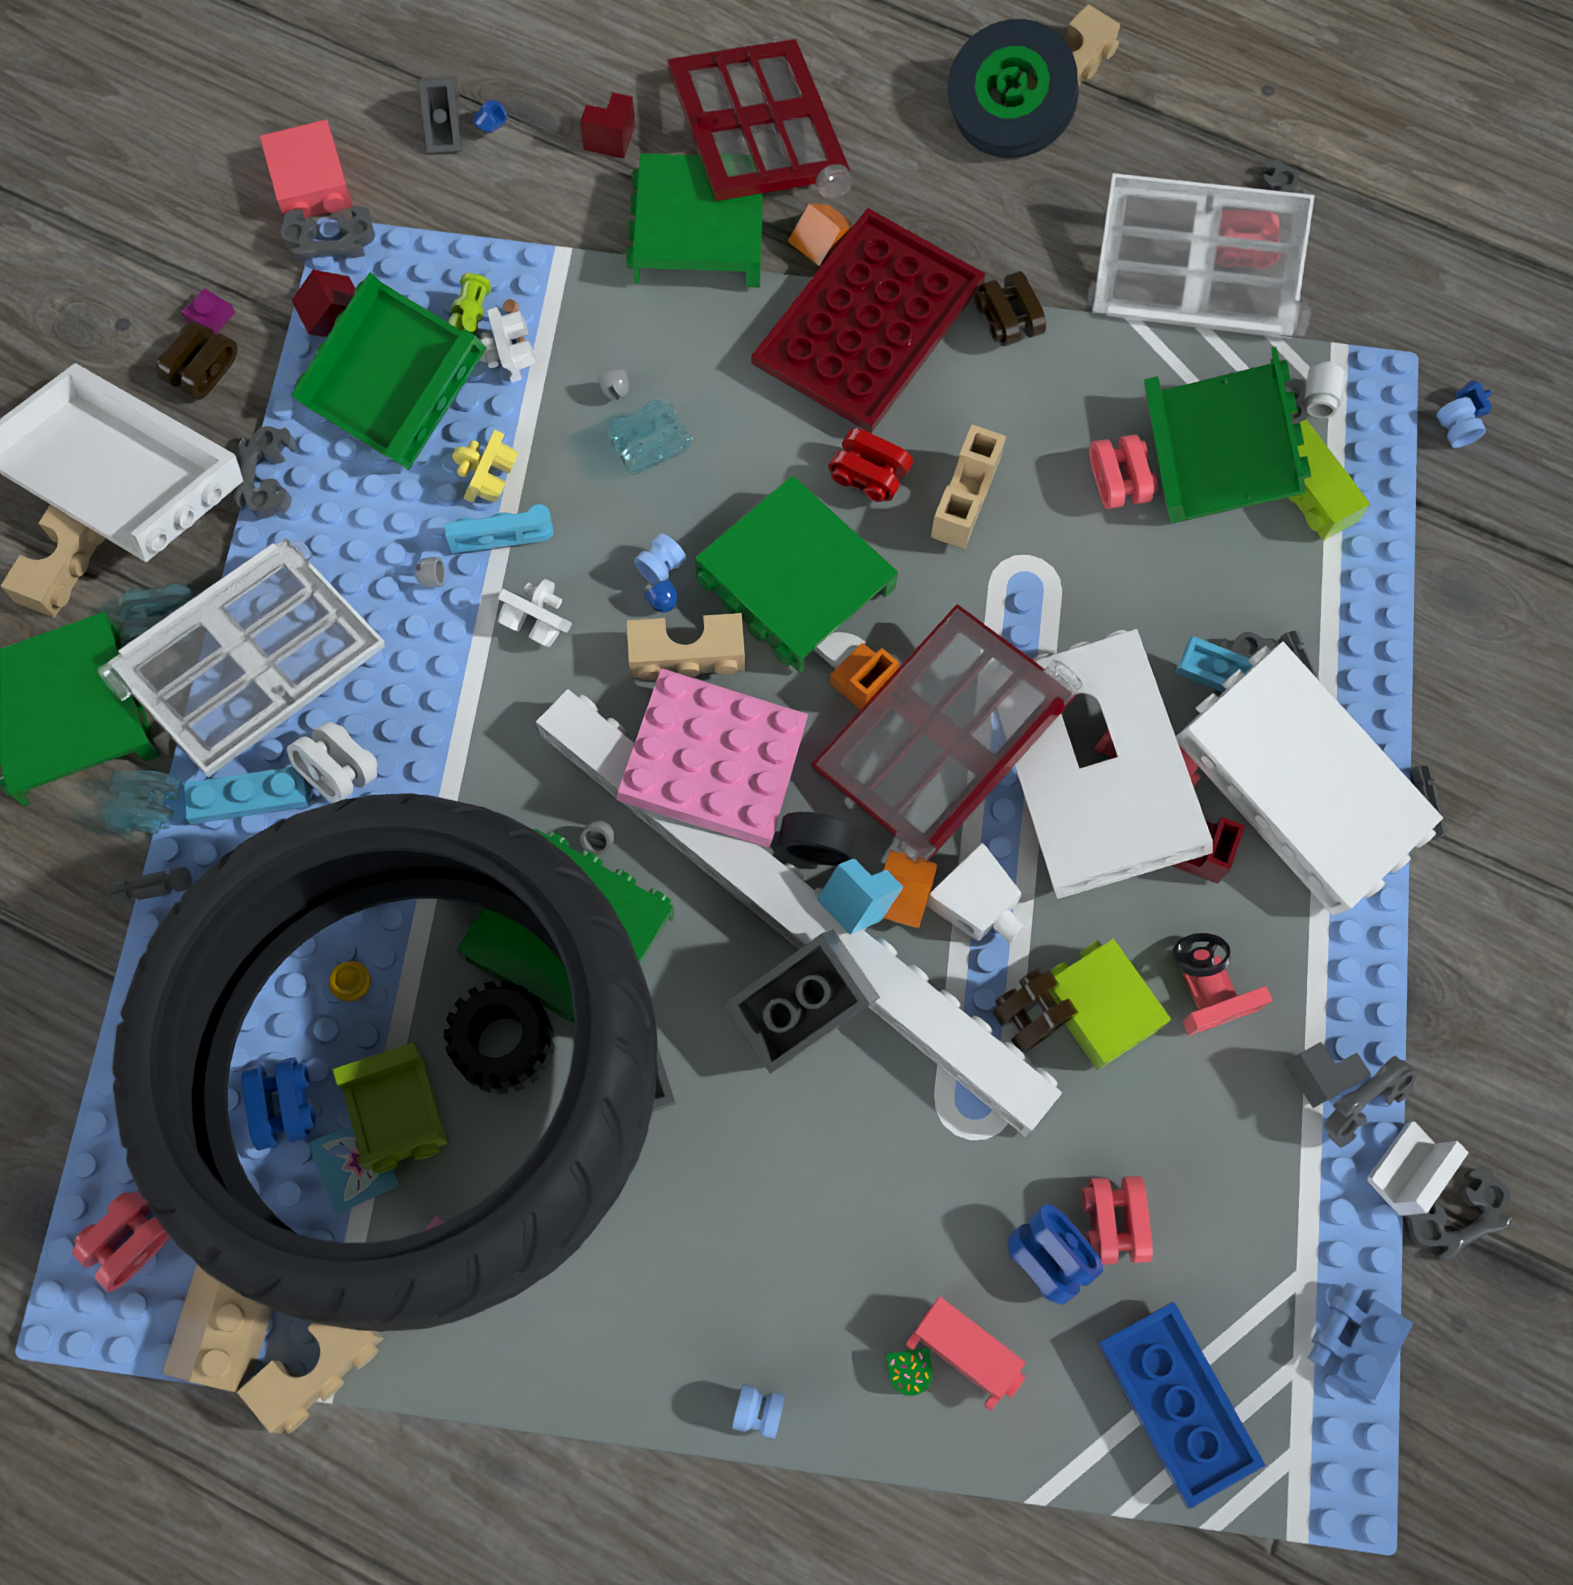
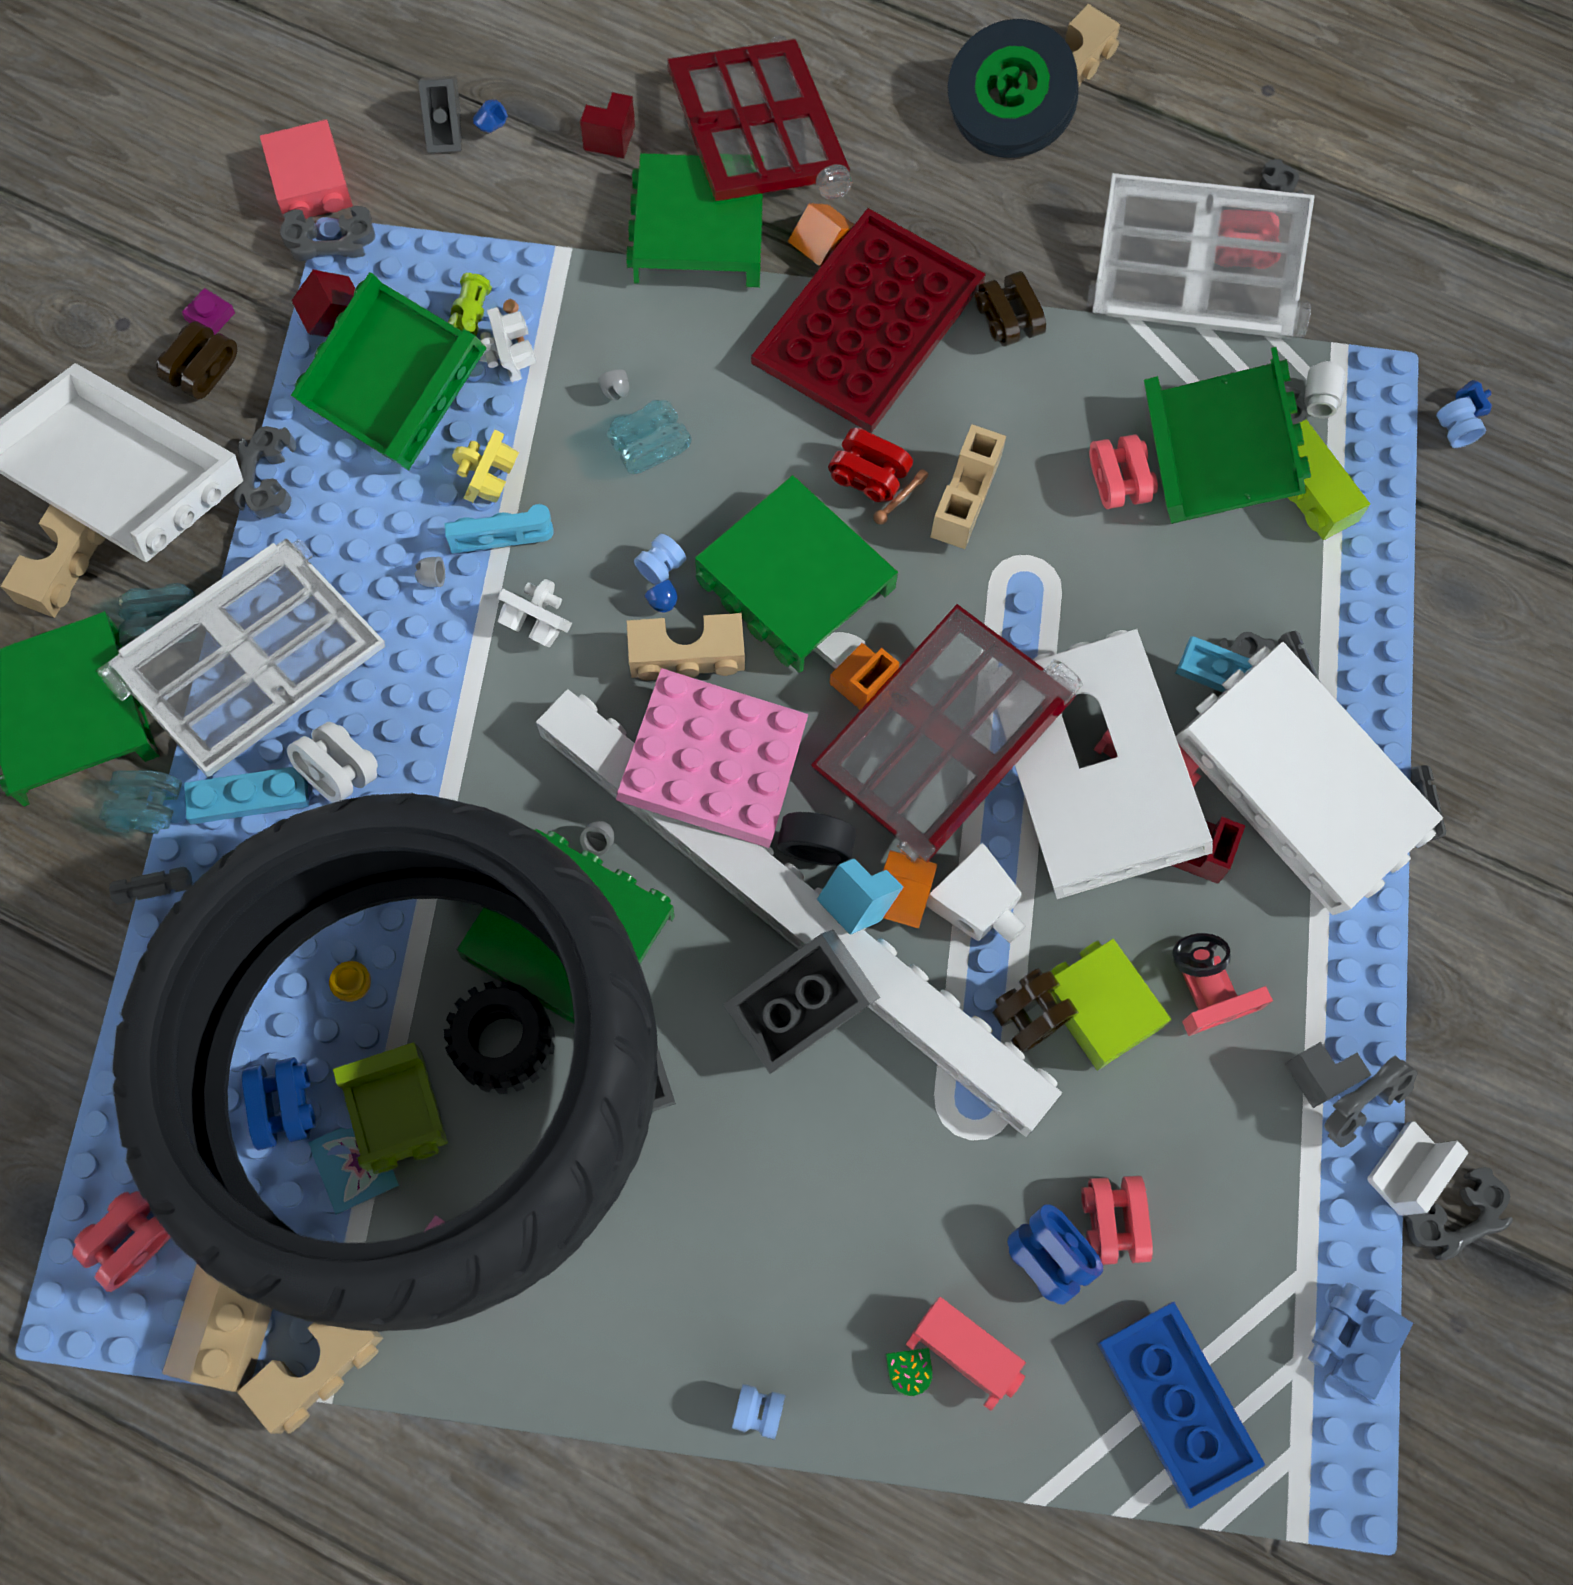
(880, 516): none -> nougat hinge

